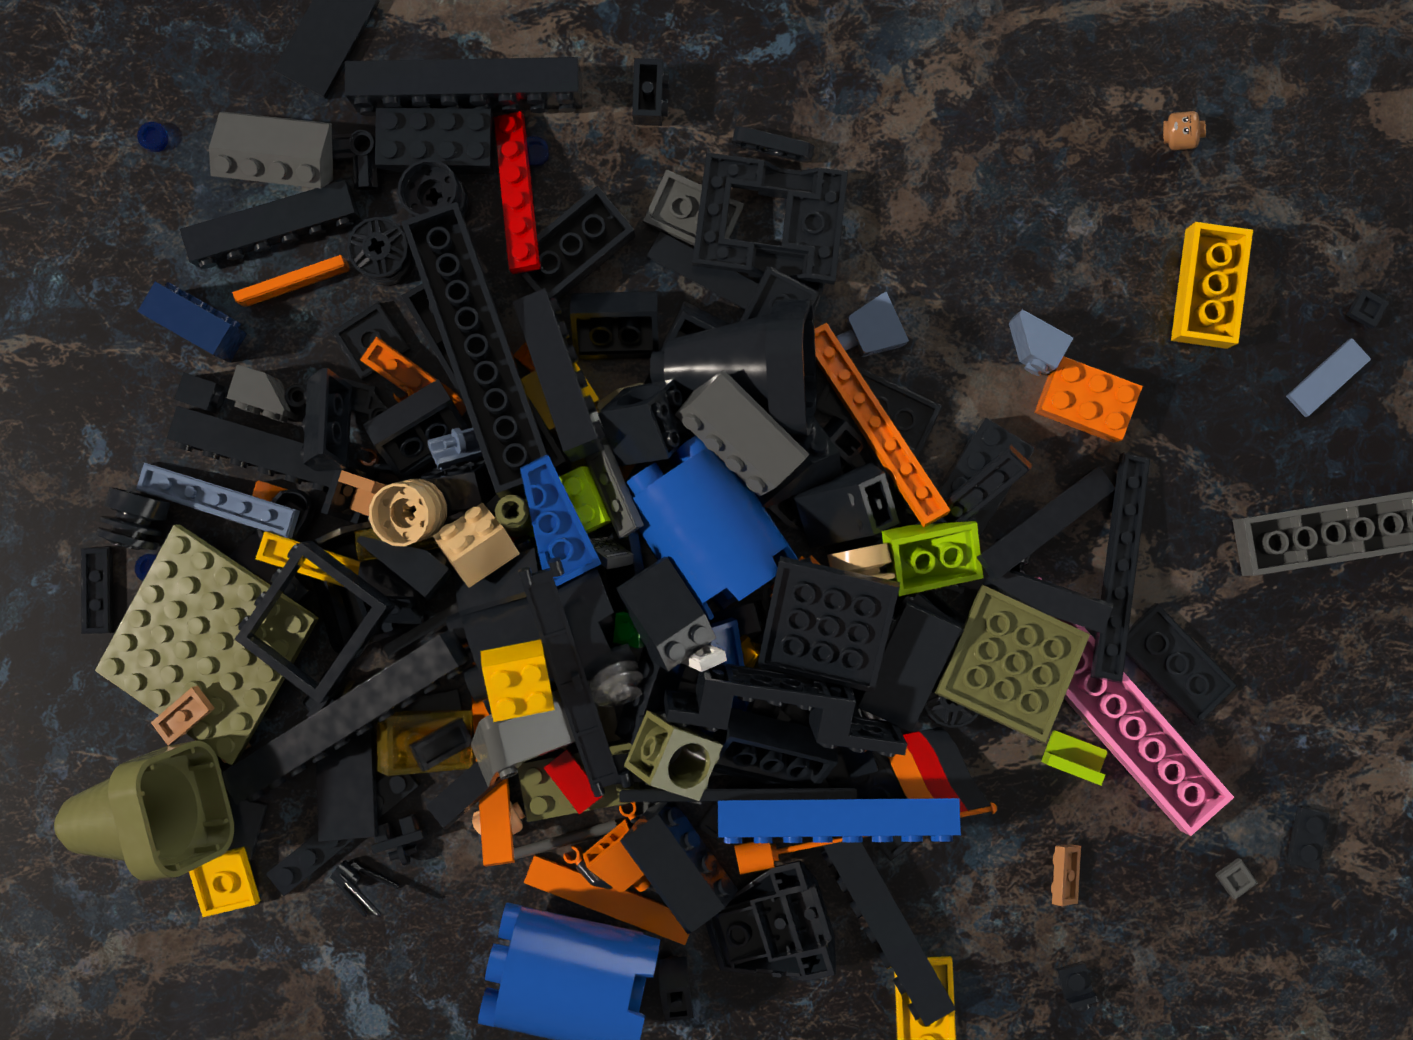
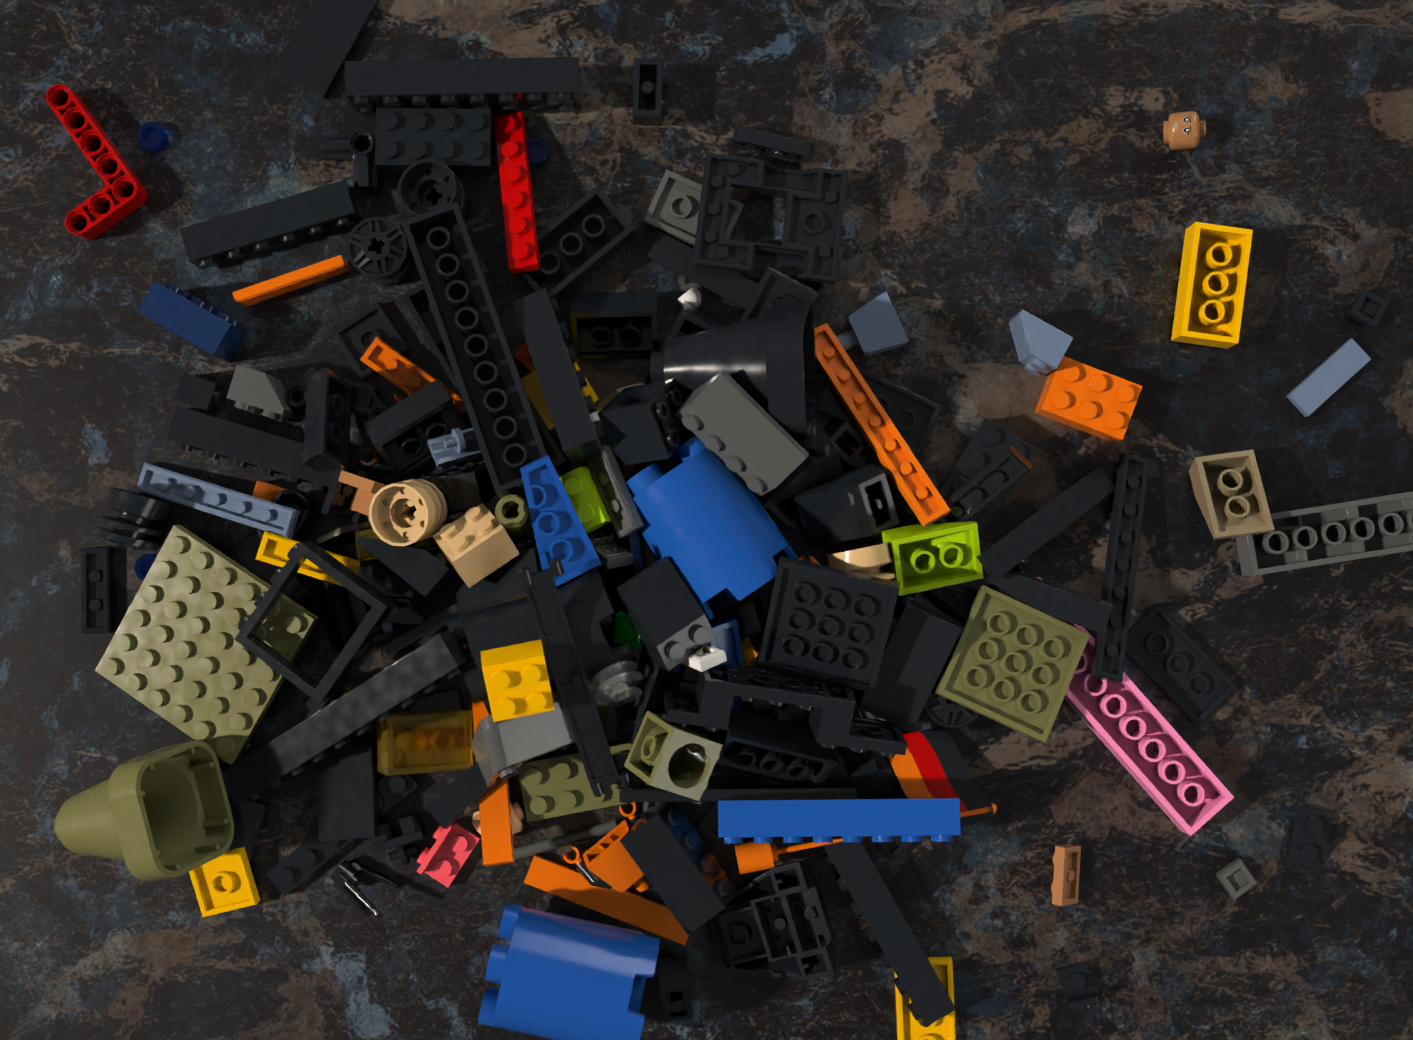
(101, 160): none -> red beam
(182, 715): medium nougat plate -> none
(272, 150): dark grey slope -> none
(441, 744): black tile -> none
(448, 853): none -> coral bracket
(572, 781): red tile -> none
(691, 296): none -> white hinge
(1075, 757): lime panel -> none
(1231, 494): none -> dark tan slope

